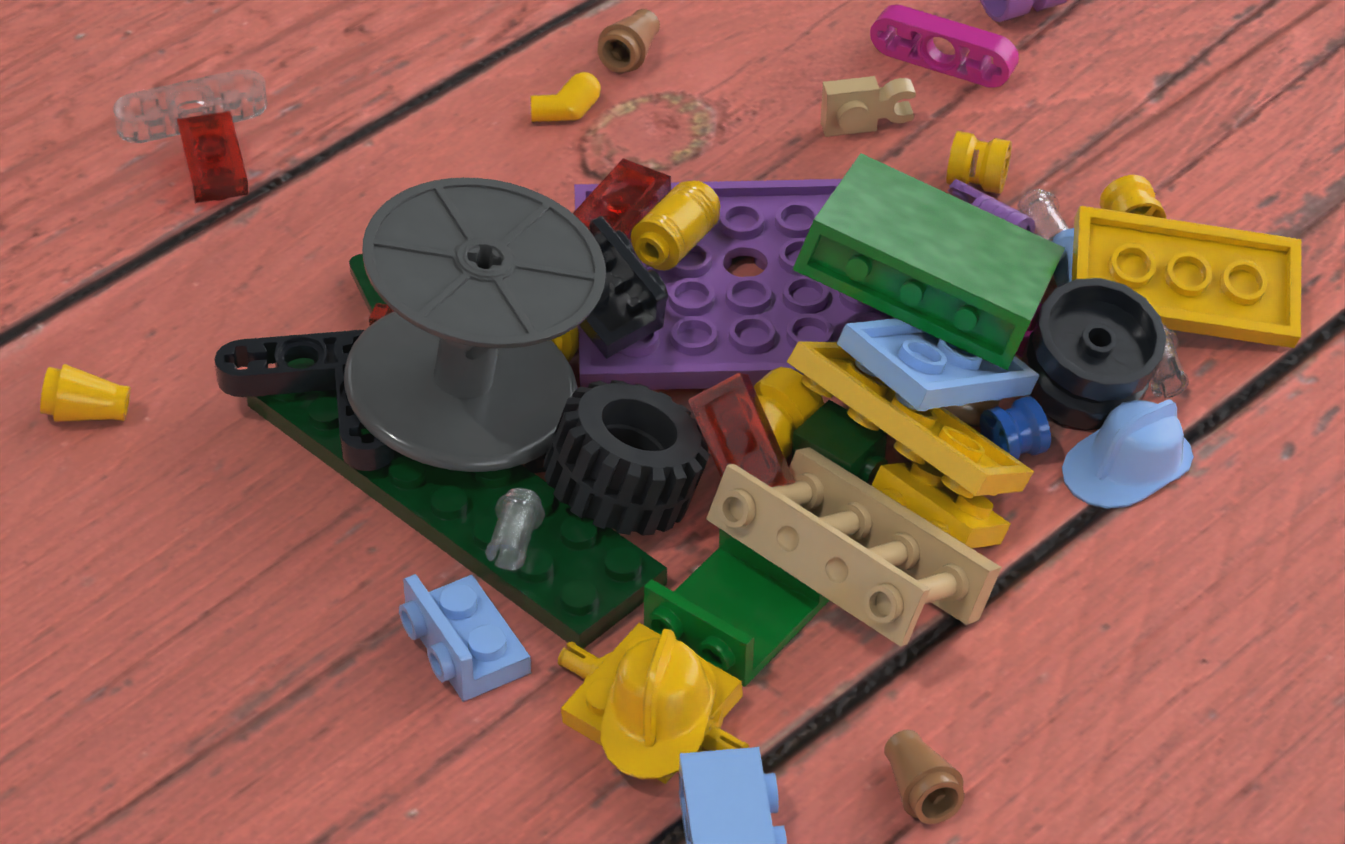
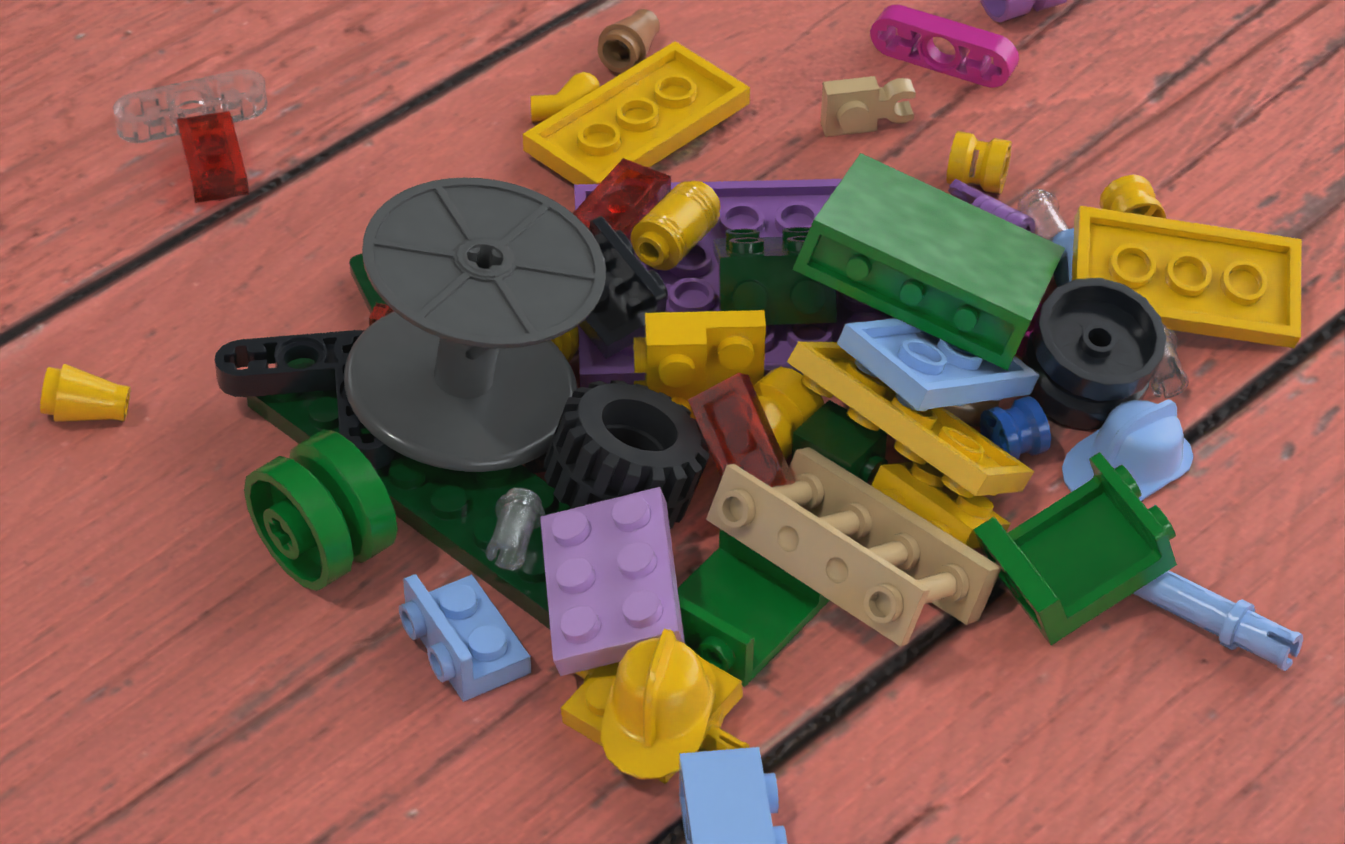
(320, 509): none -> green wheel
(609, 579): none -> lavender plate
(637, 116): none -> yellow plate
(699, 350): none -> yellow plate
(760, 276): none -> dark green bracket
(925, 781): medium nougat cone -> none
(1081, 551): none -> green panel
(1232, 622): none -> light blue pin

